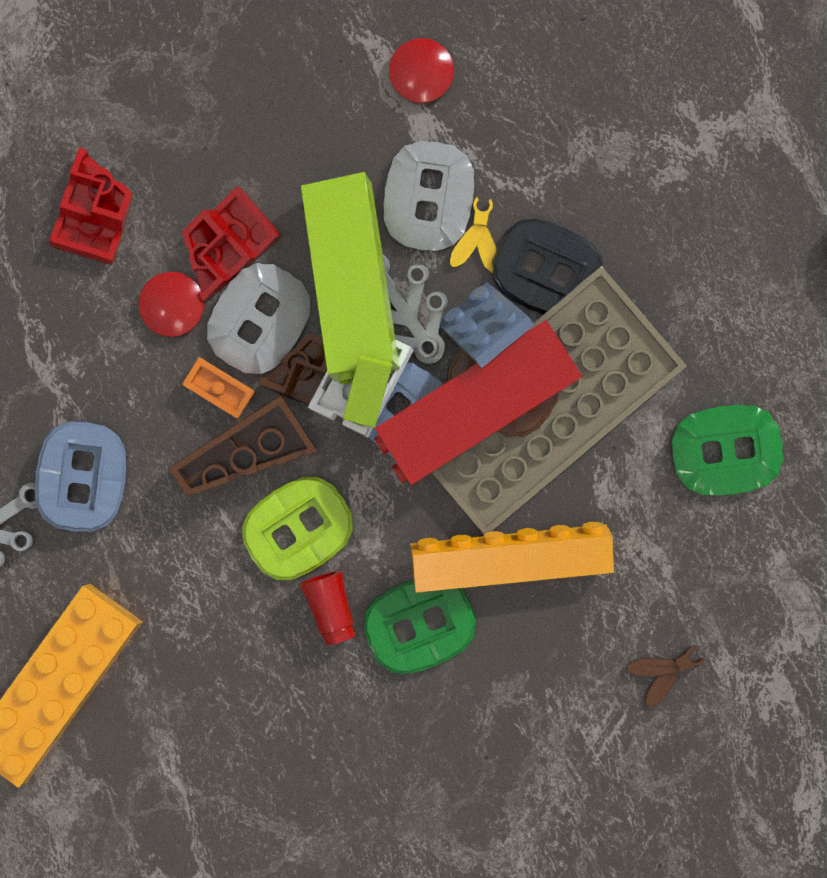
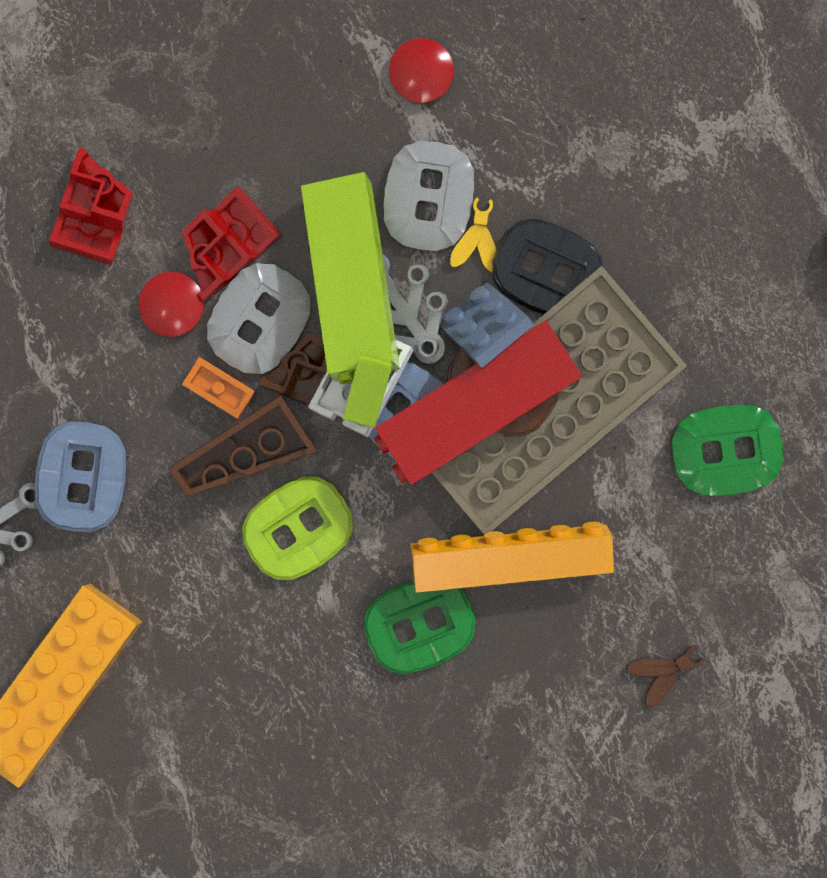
(329, 606): red plant -> none

